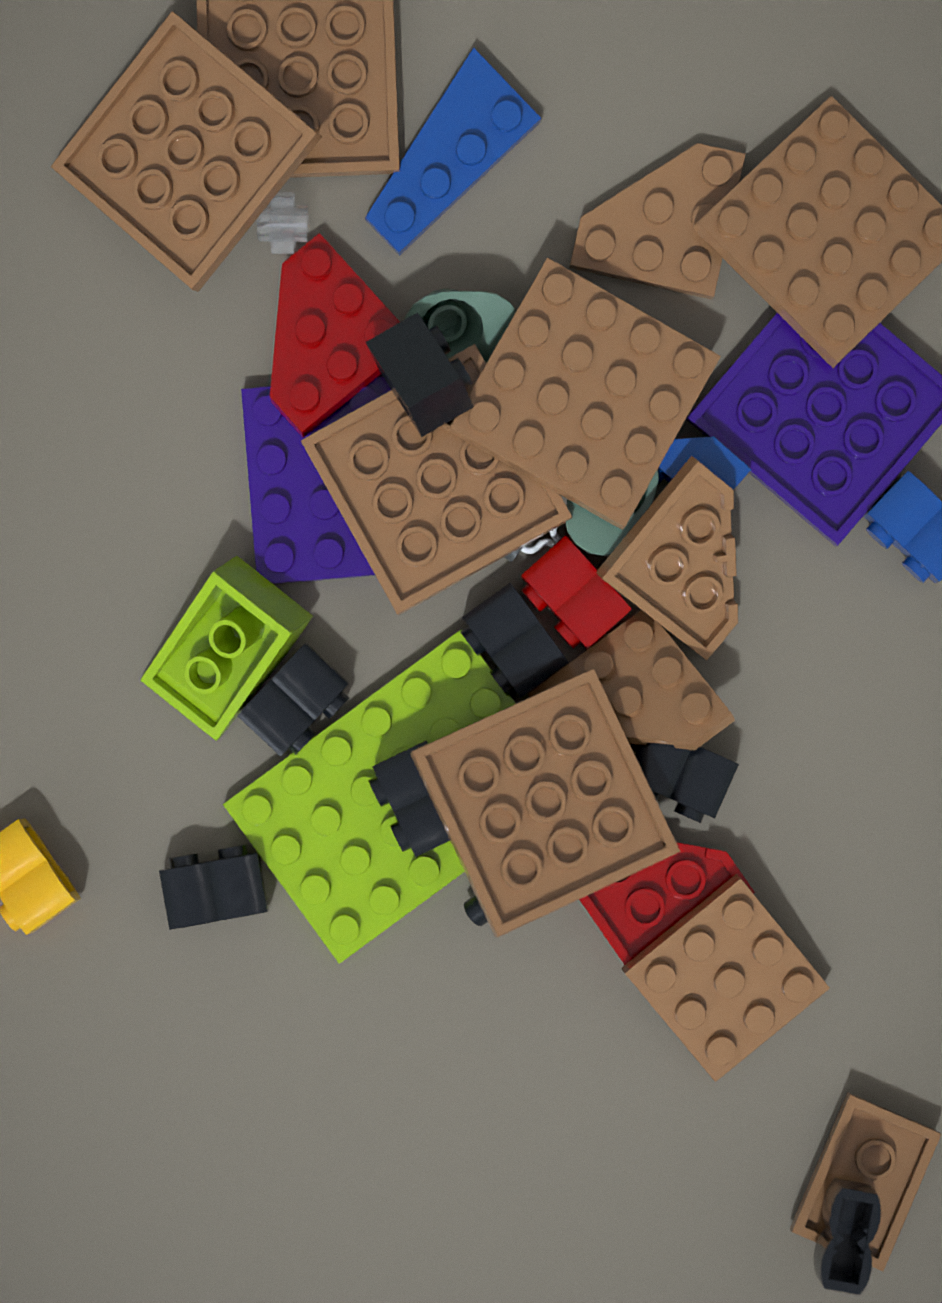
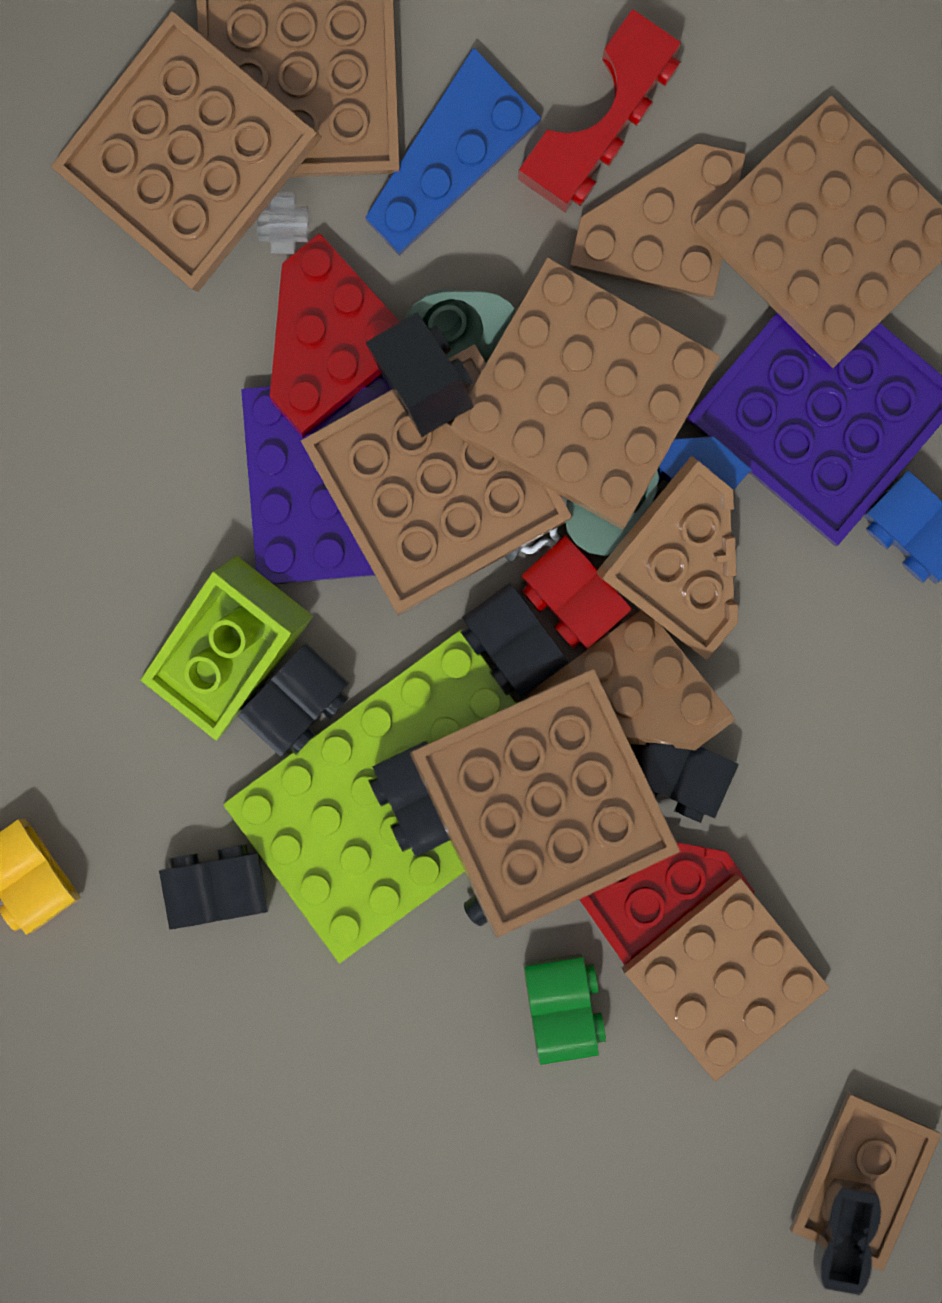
(562, 1008): none -> green brick
(564, 162): none -> red arch

